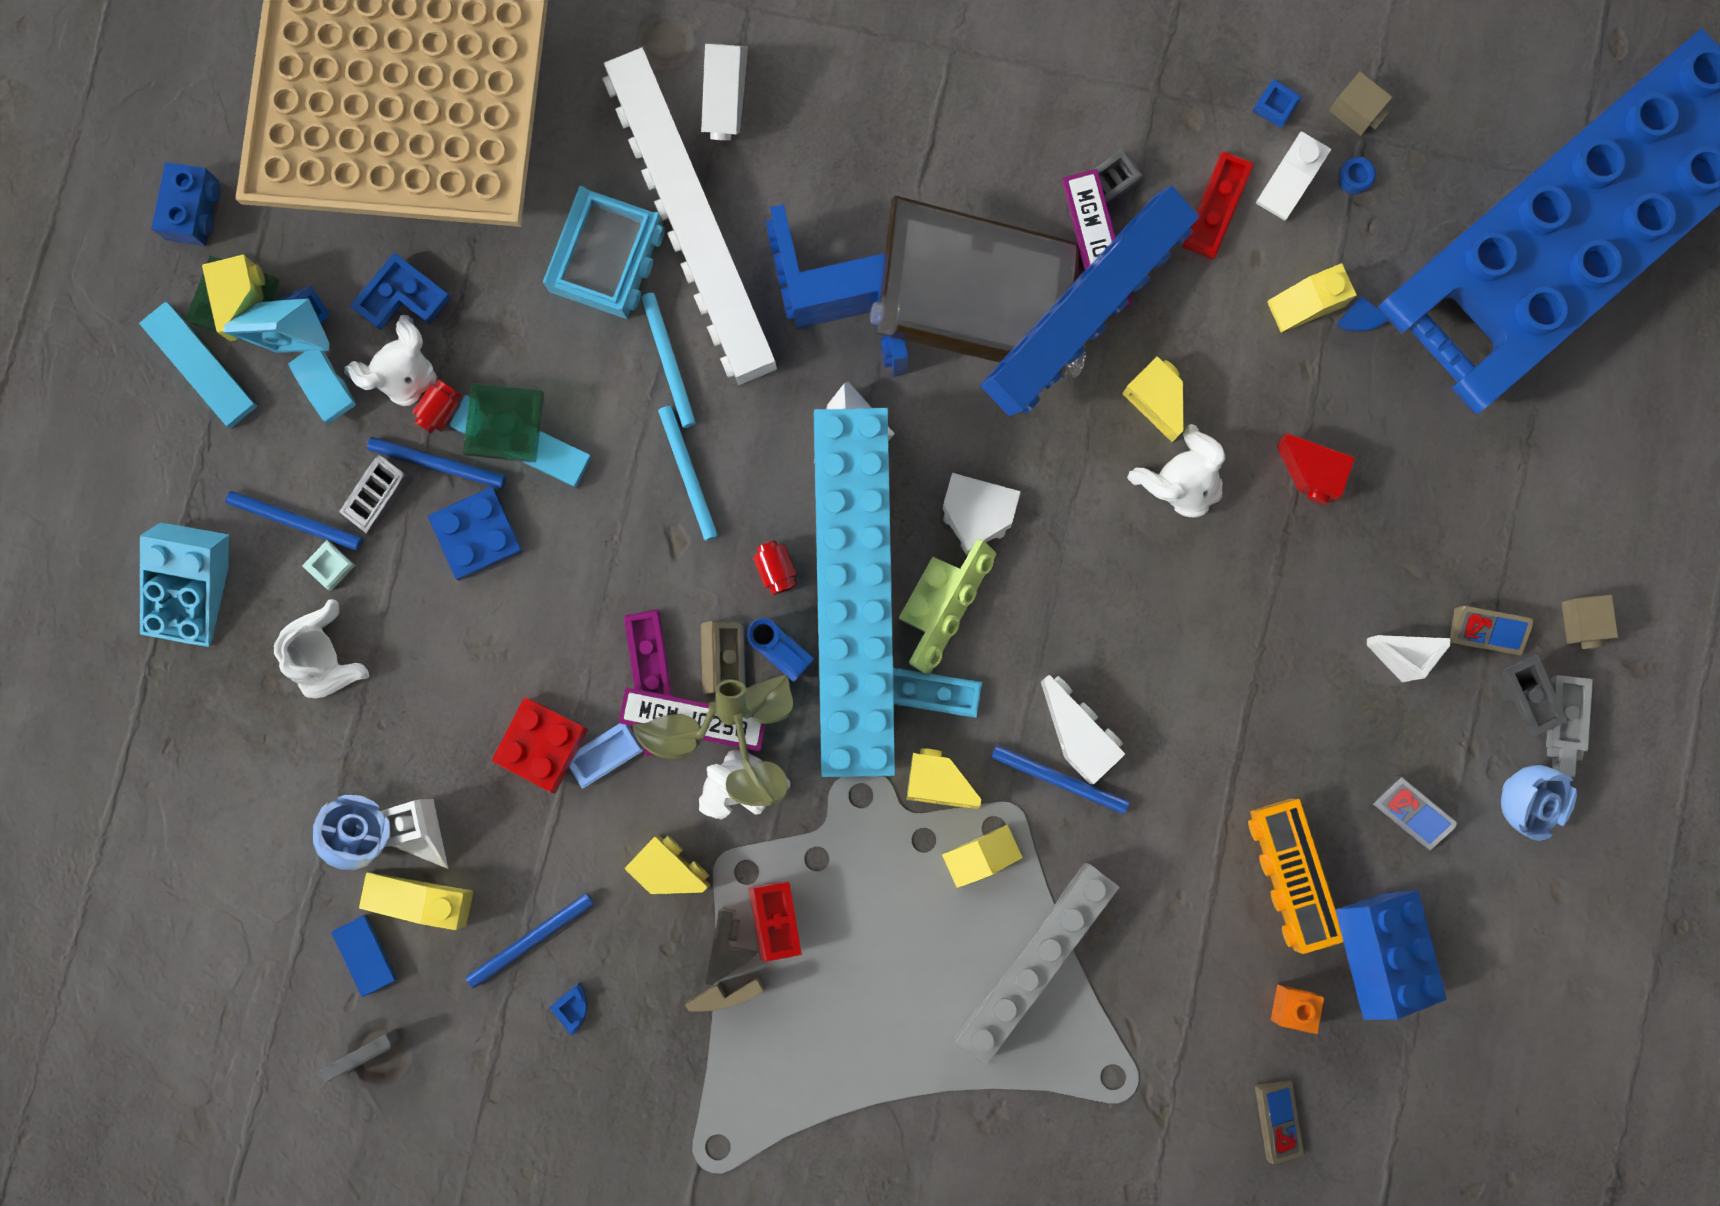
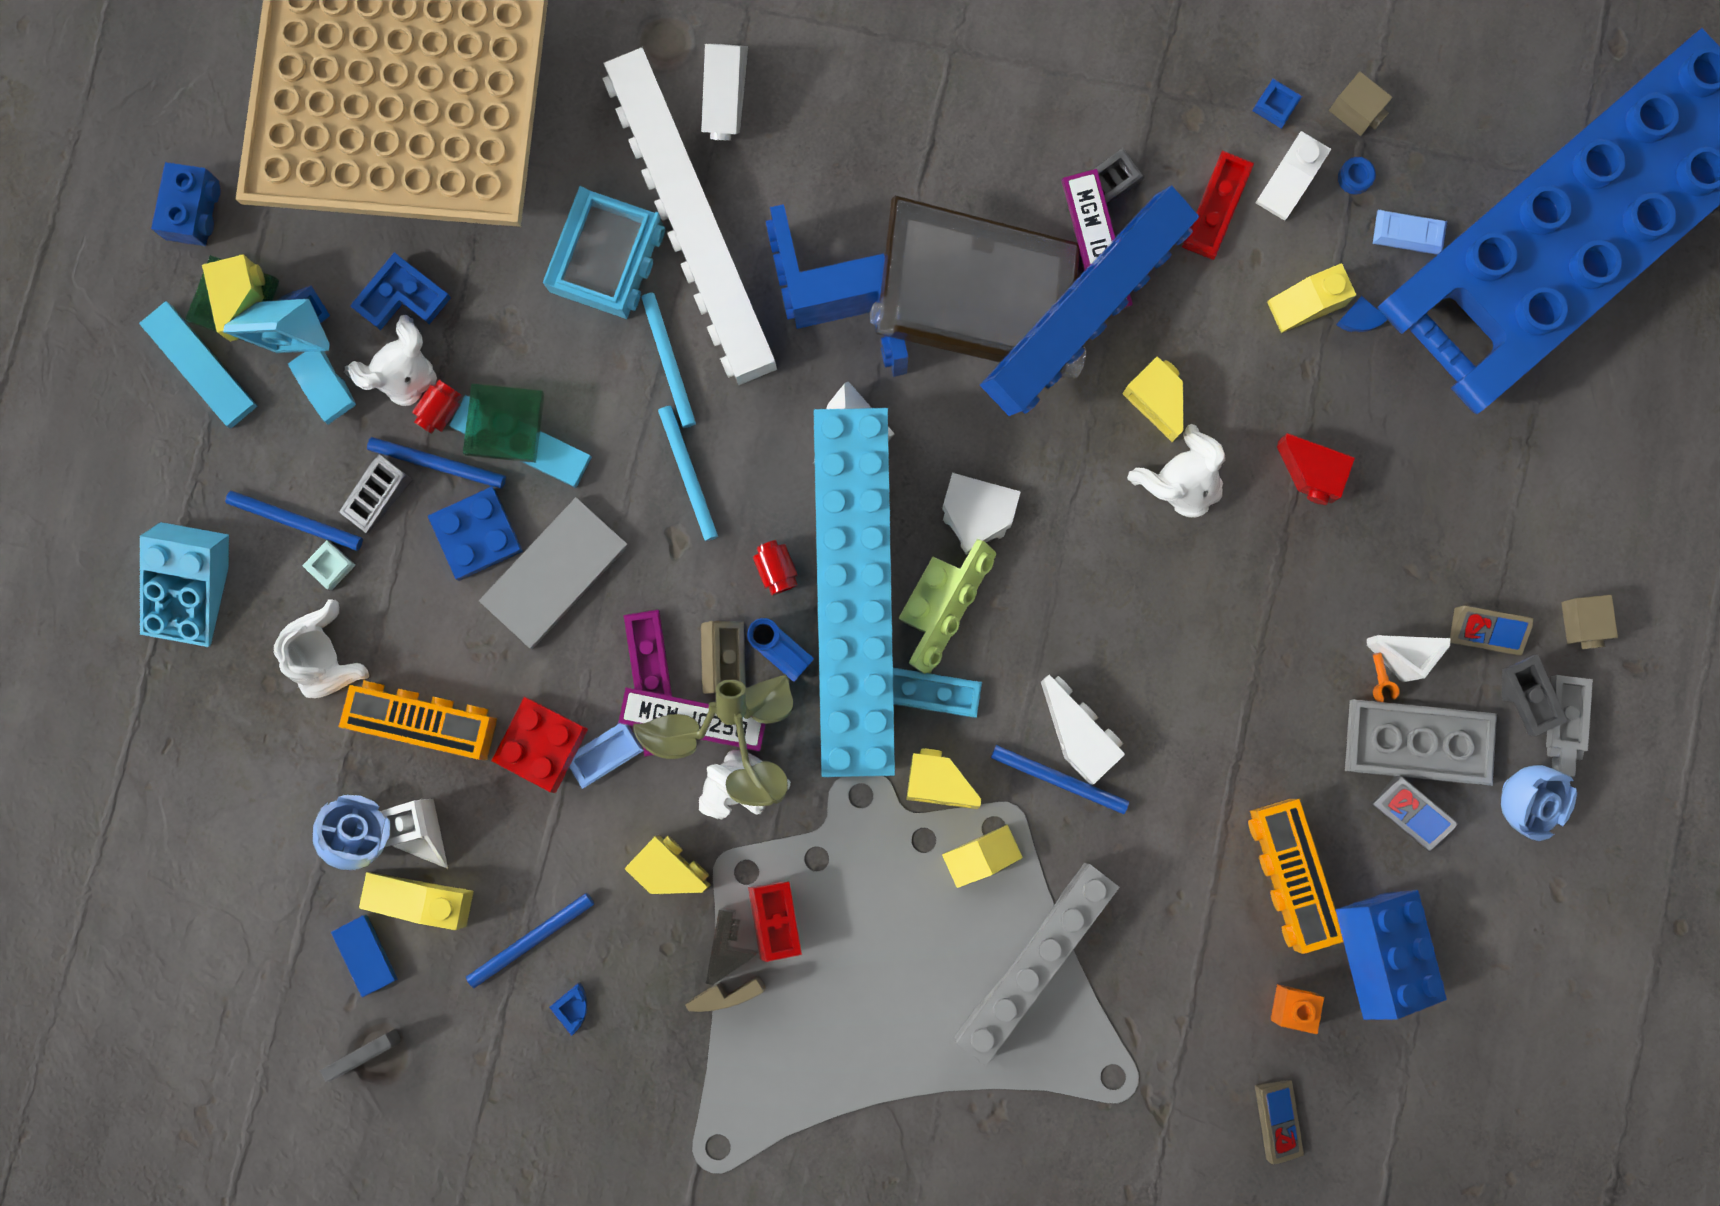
(418, 722): none -> brick
(553, 573): none -> light grey tile
(1383, 680): none -> orange hand
(1409, 232): none -> light blue tile
(1421, 742): none -> light grey tile

